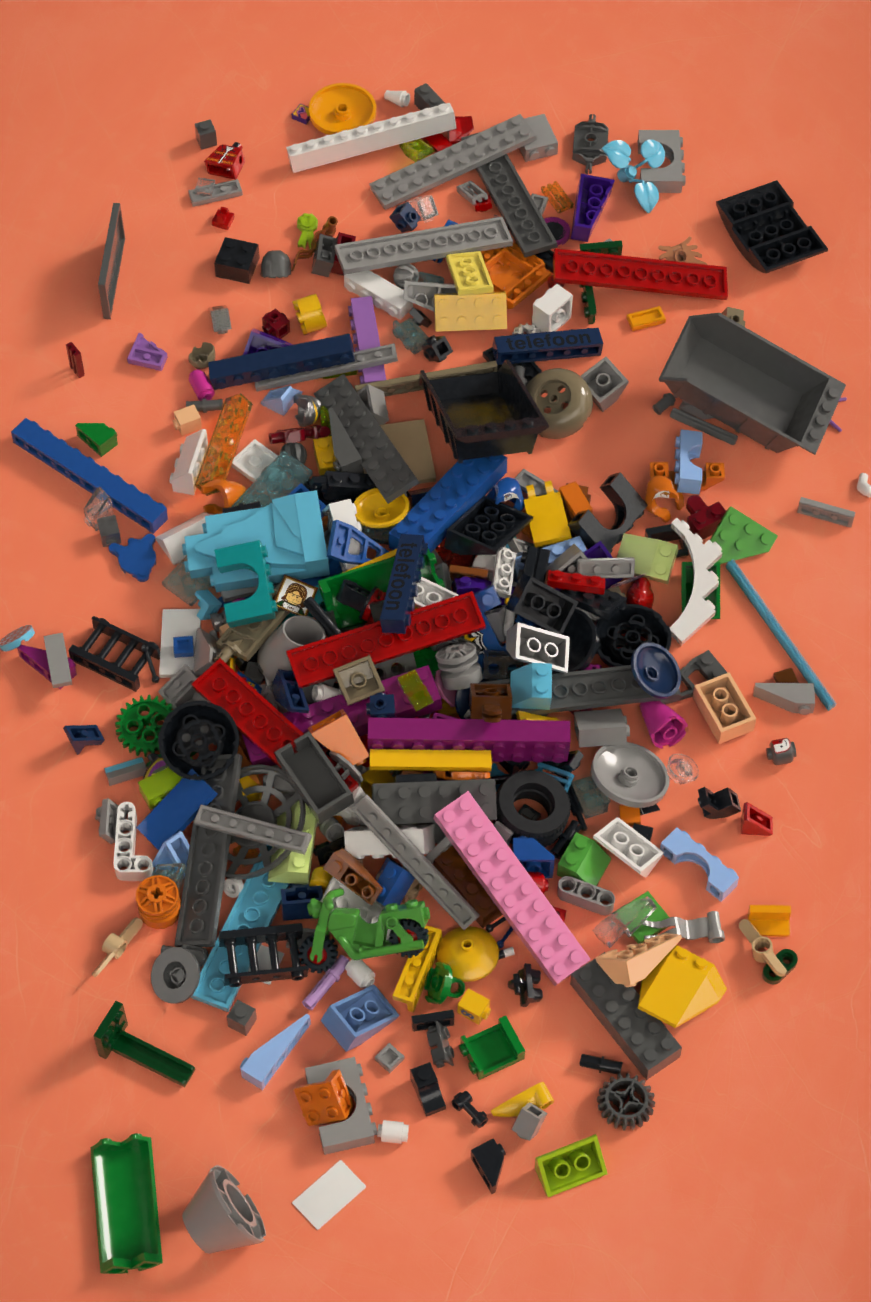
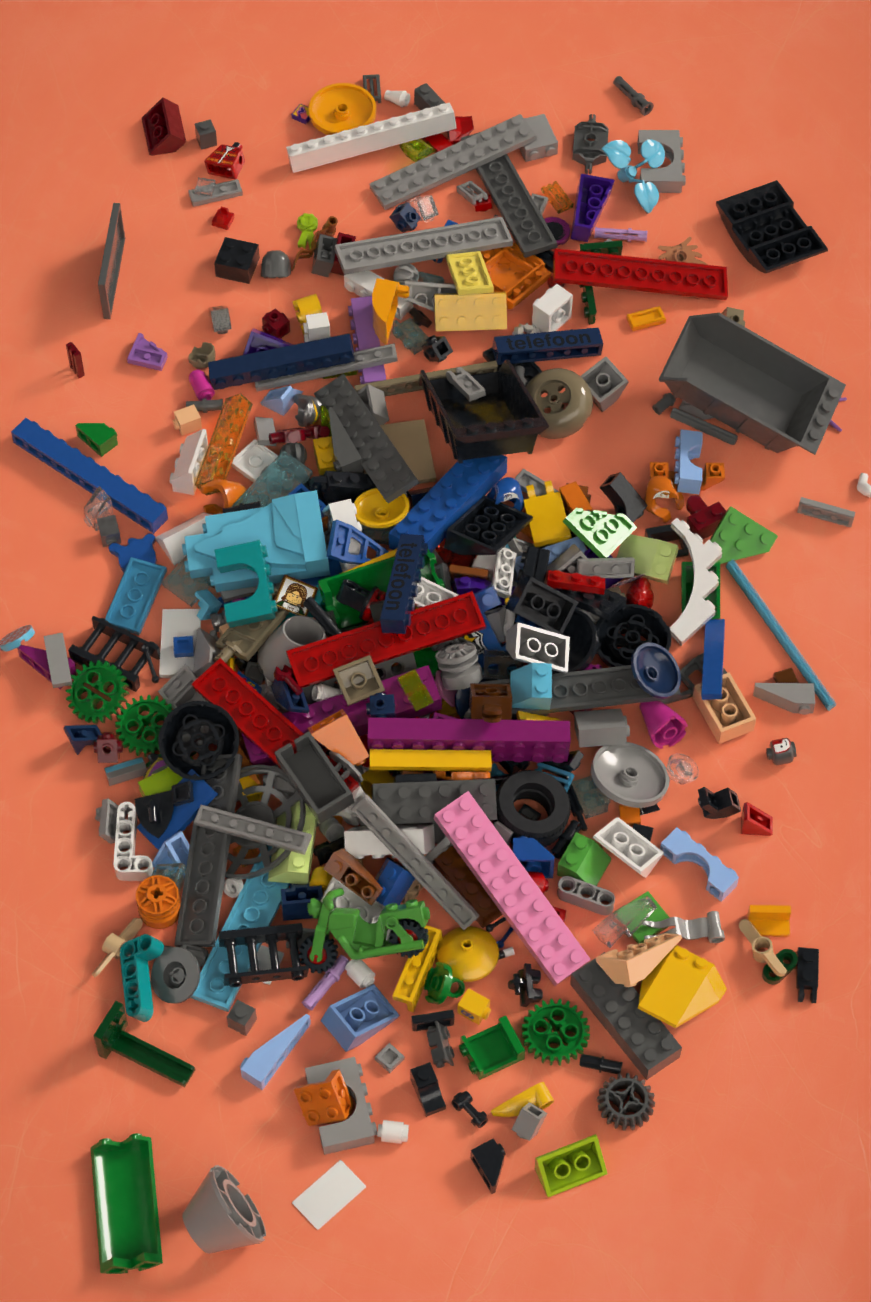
(106, 677): none -> green gear
(107, 754): none -> dark red brick
(135, 595): none -> dark azure tile
(136, 976): none -> teal beam
(155, 812): none -> black shield
(163, 128): none -> dark red slope
(182, 793): none -> black tile
(263, 427): none -> light grey tile
(286, 675): none -> dark red bar
(316, 327): none -> white brick
(371, 77): none -> dark grey tile
(385, 305): none -> light orange piece
(465, 384): none -> light grey hinge
(571, 1022): none -> green gear
(600, 530): none -> plate
(618, 234): none -> lavender pin
(637, 99): none -> dark grey pin
(713, 659): none -> blue tile
(807, 972): none -> black hinge

